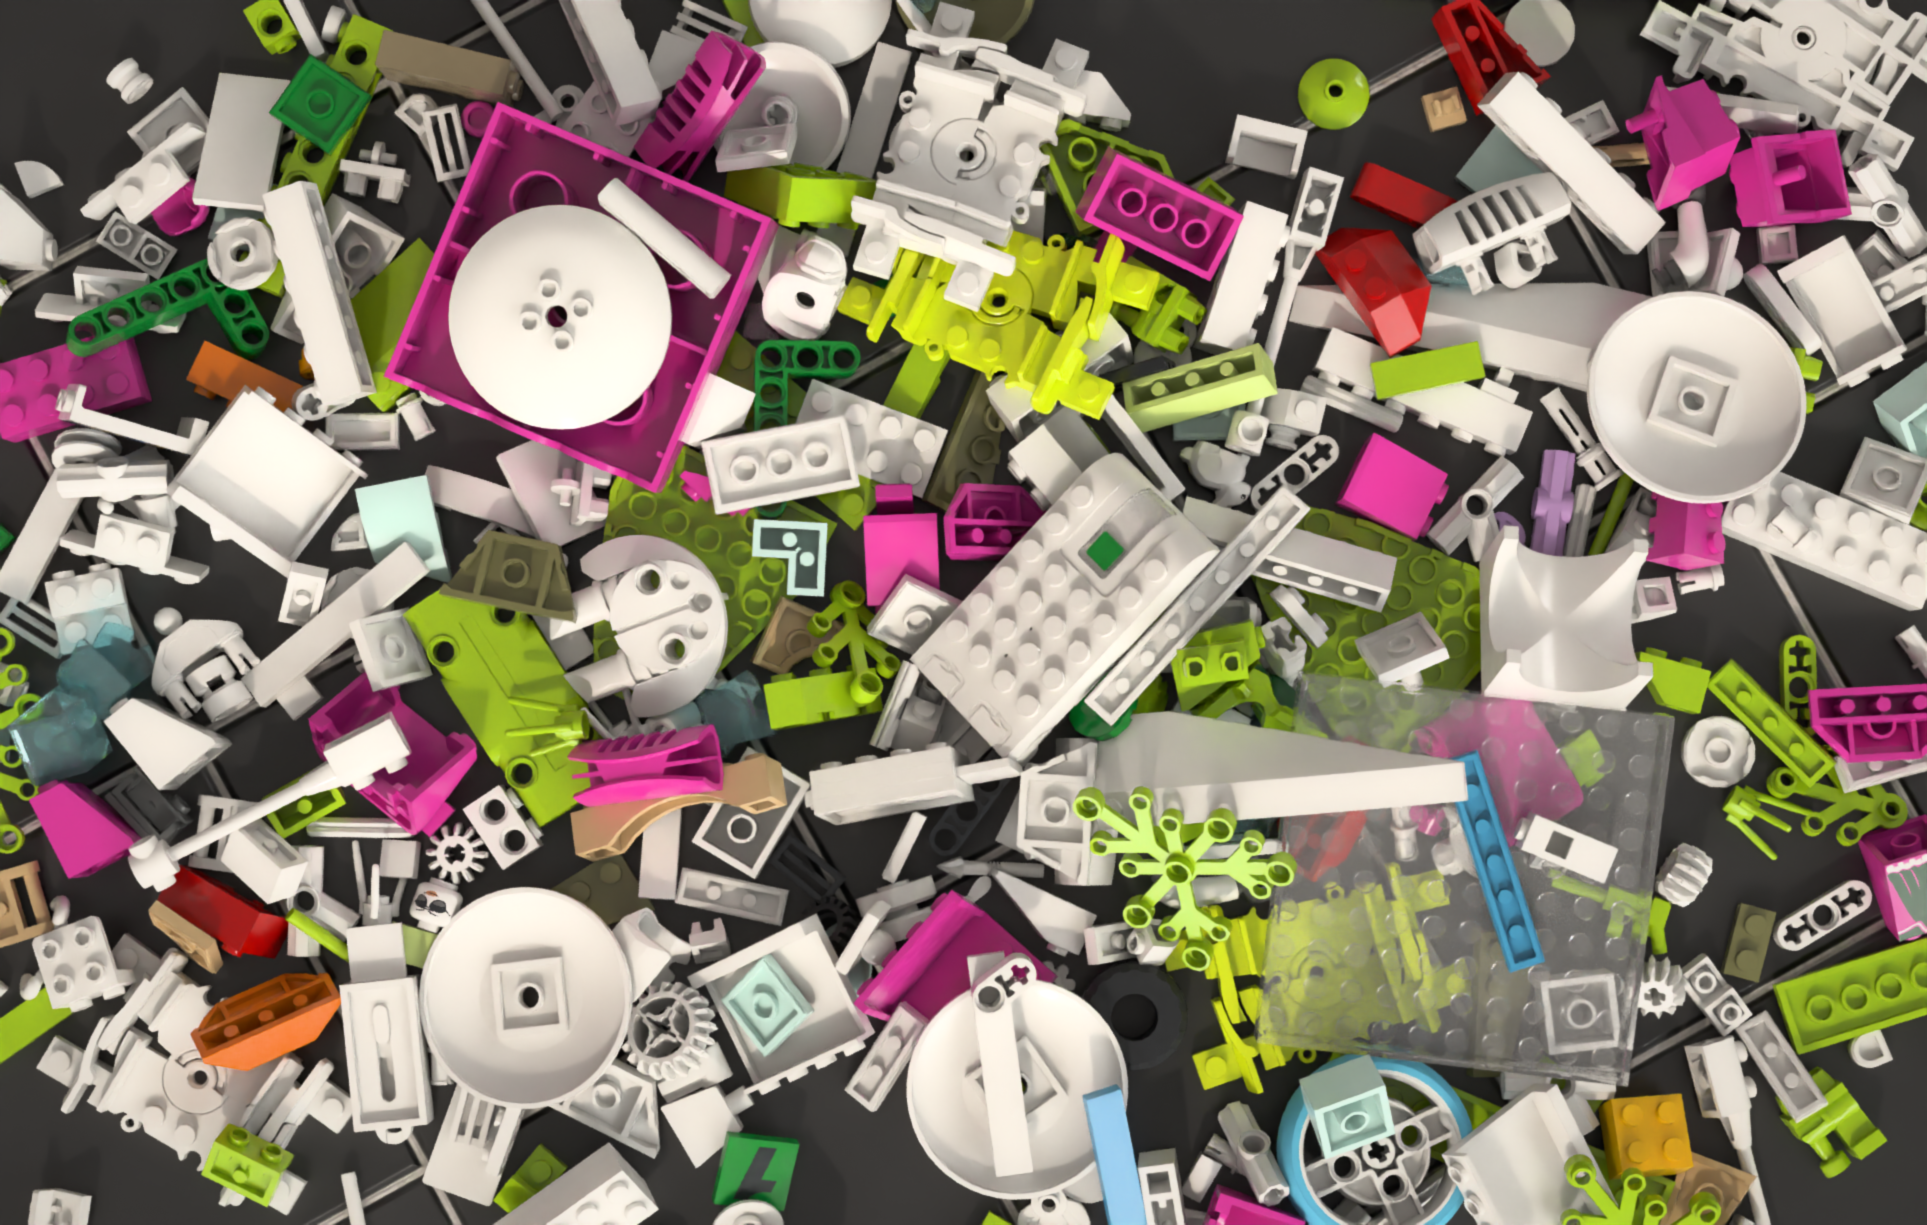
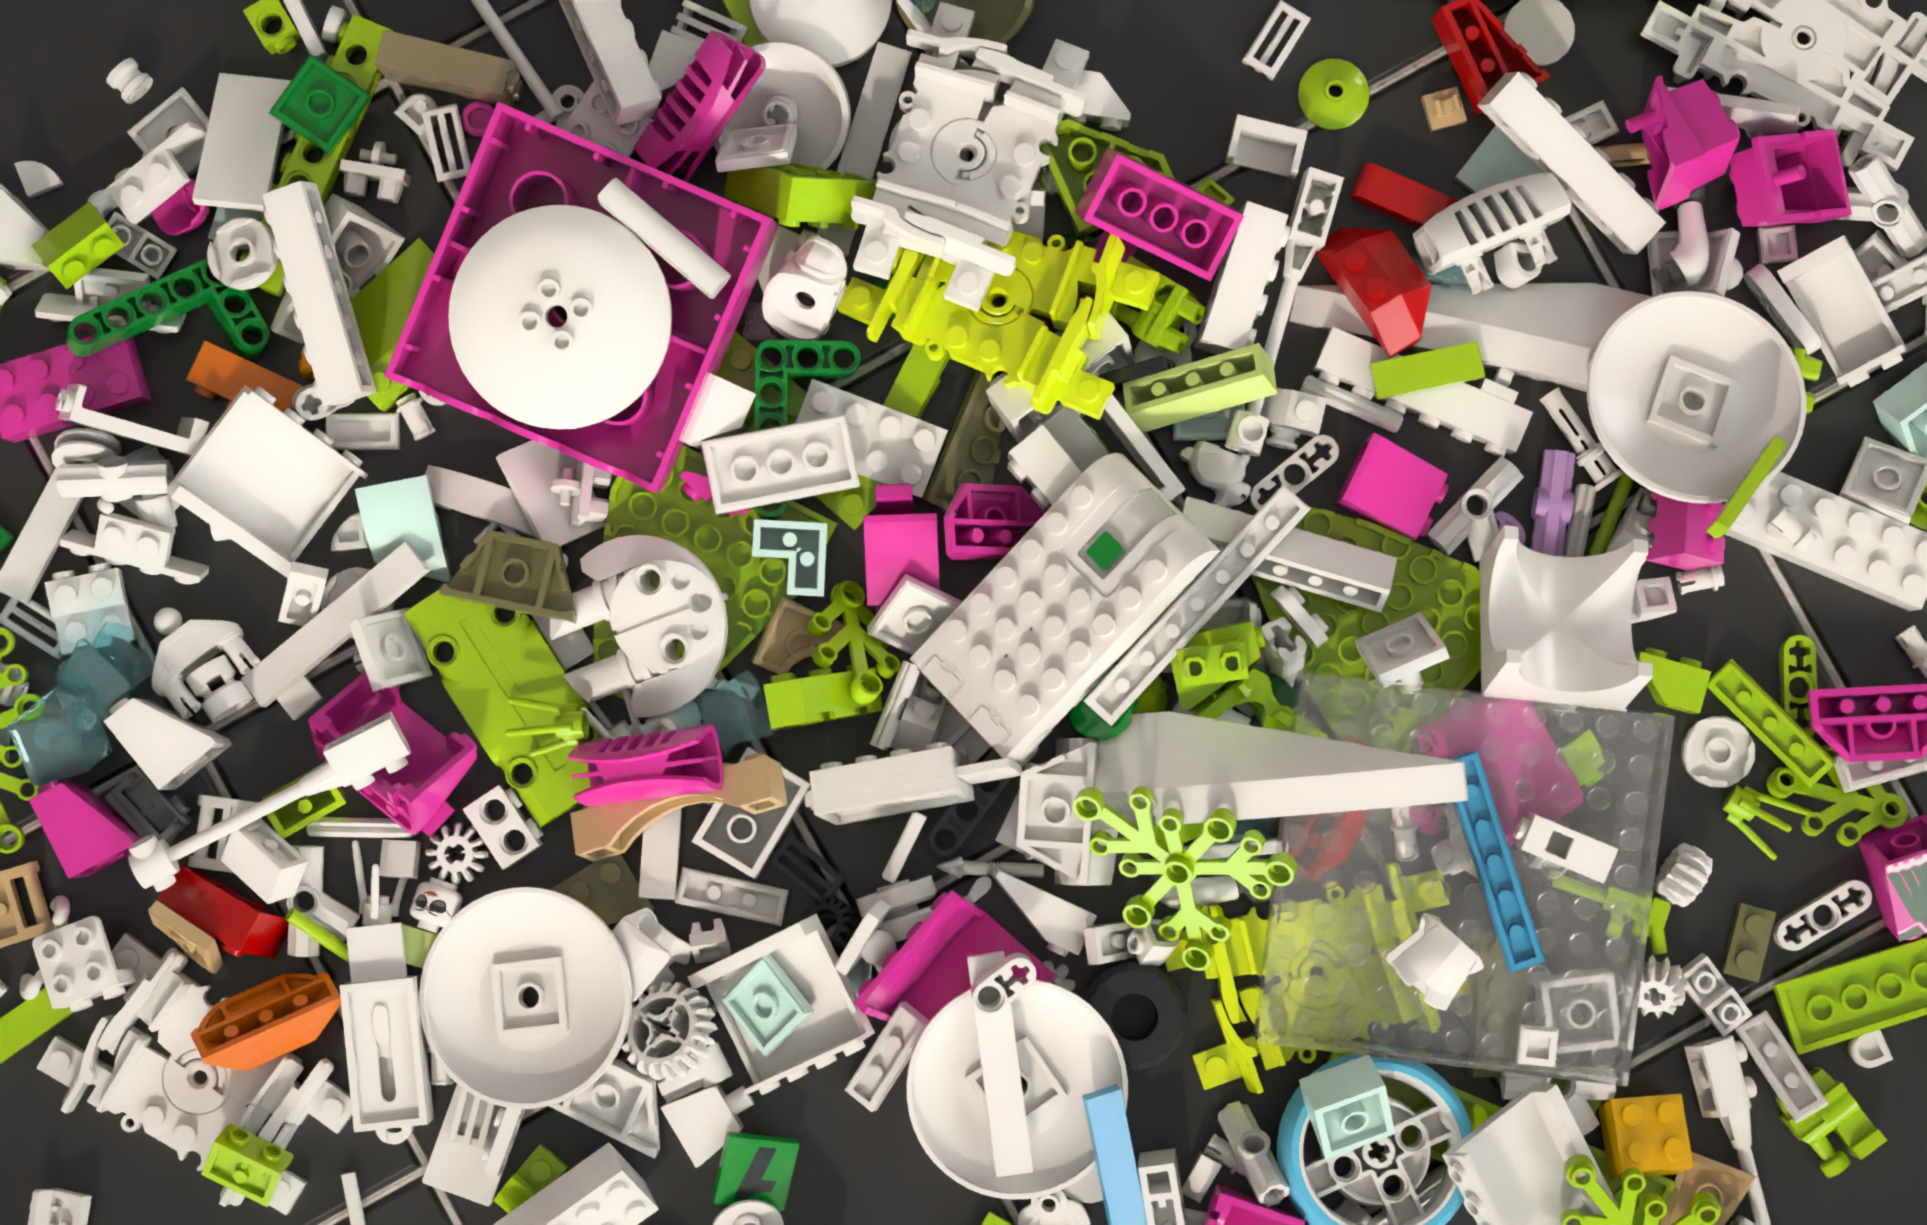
(78, 245): none -> lime brick
(1260, 65): none -> white tile
(1434, 961): none -> white piece
(1537, 1045): none -> white tile
(1746, 487): none -> lime tile

